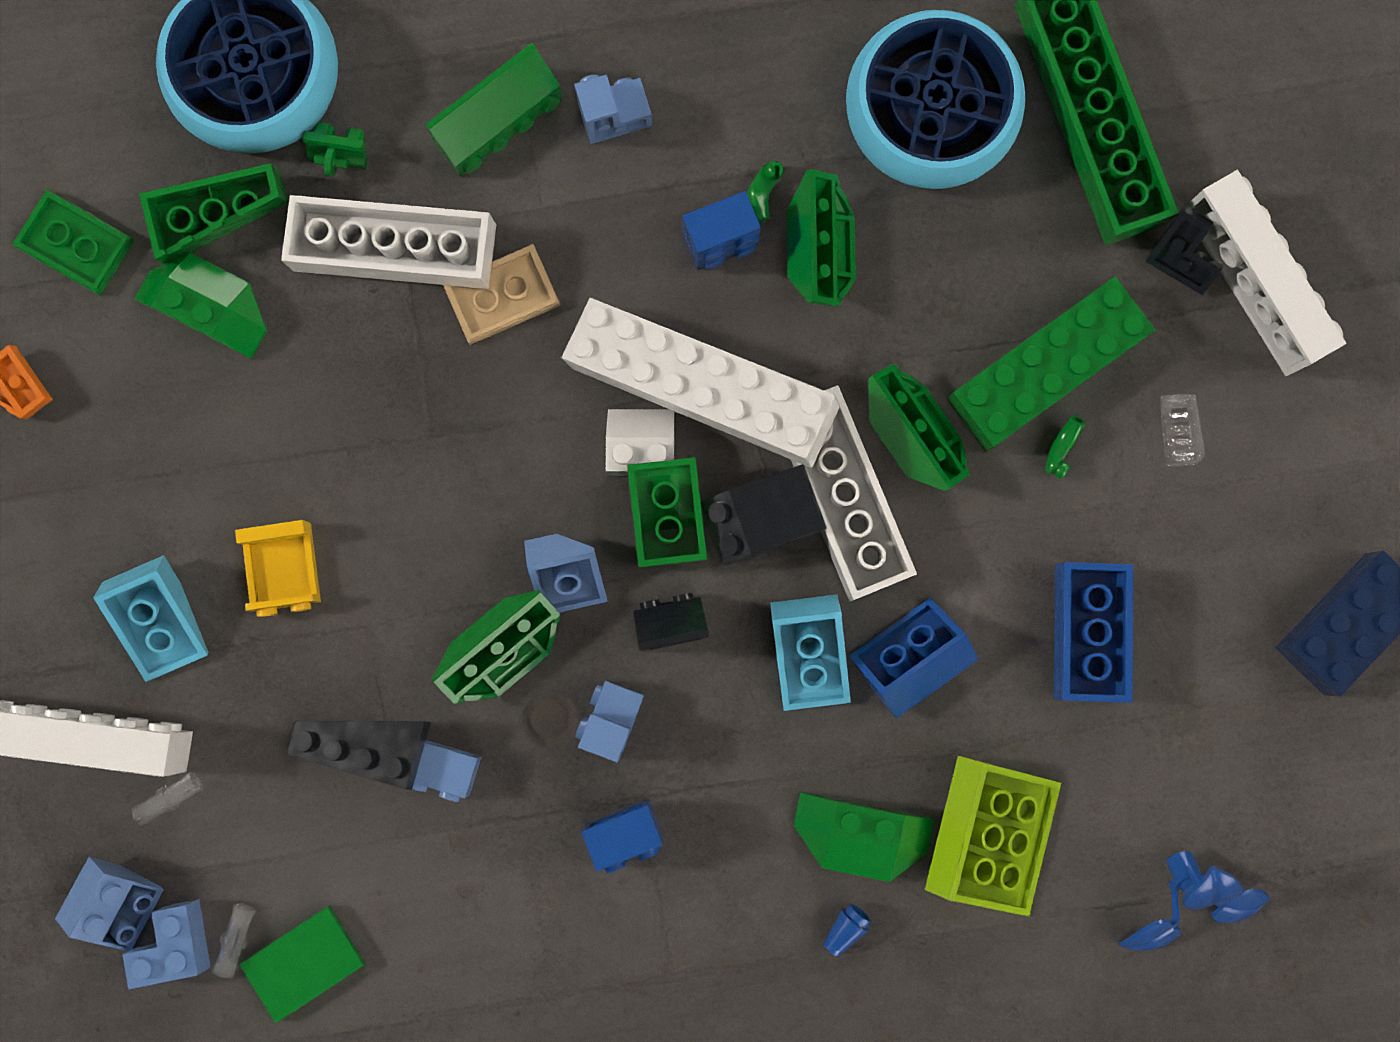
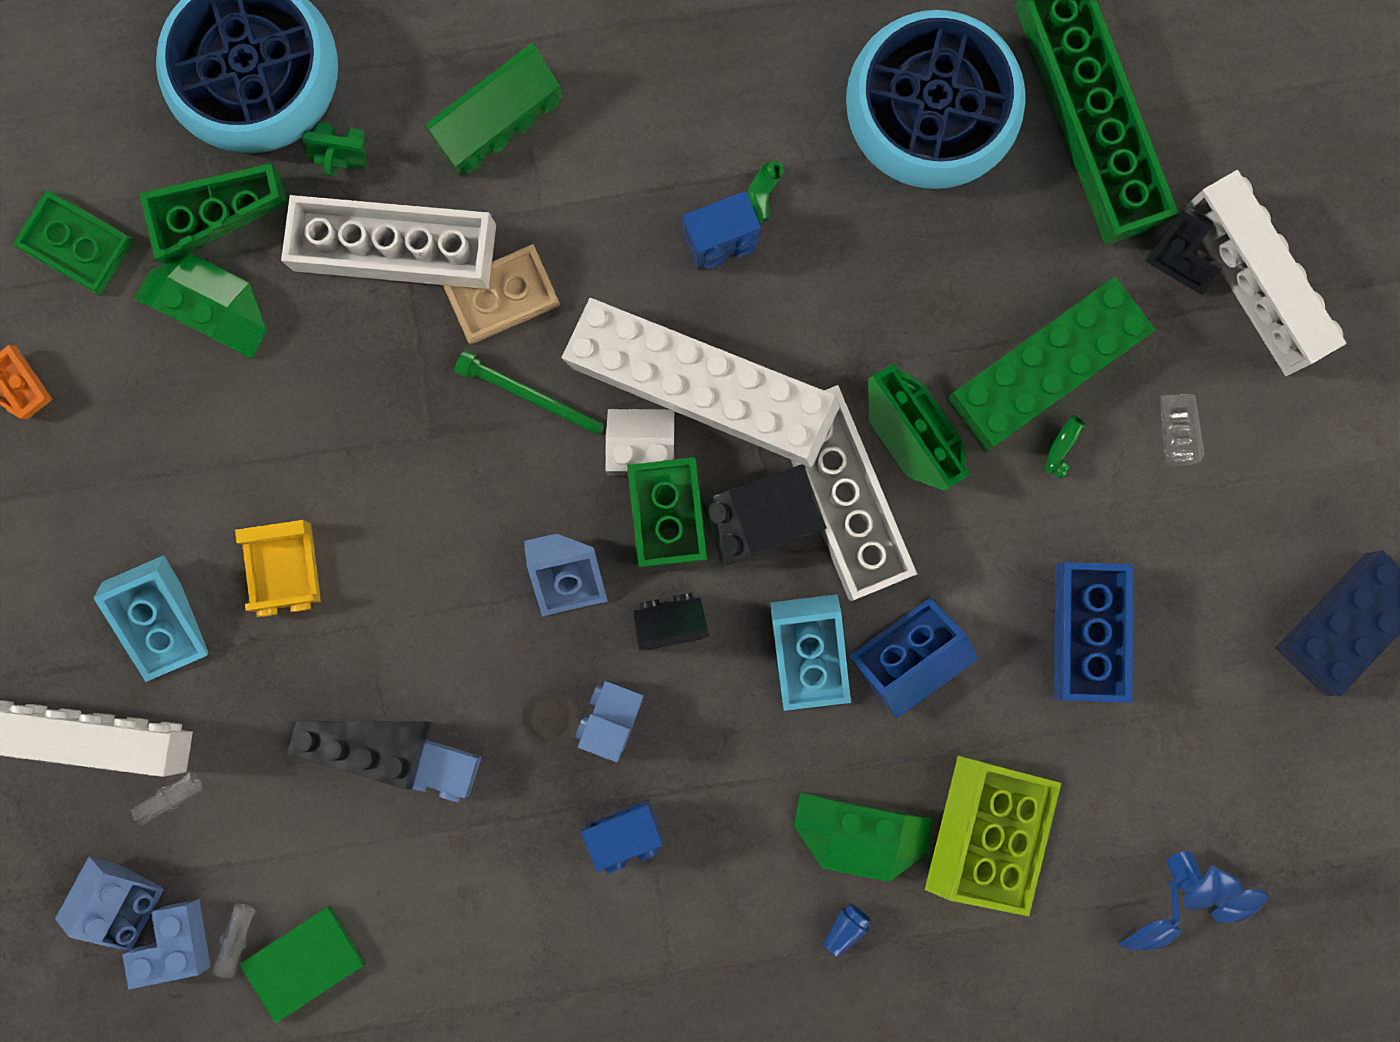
(470, 365): none -> green piece
(498, 648): green wedge -> none
(612, 109): medium blue brick -> none
(821, 240): green wedge -> none

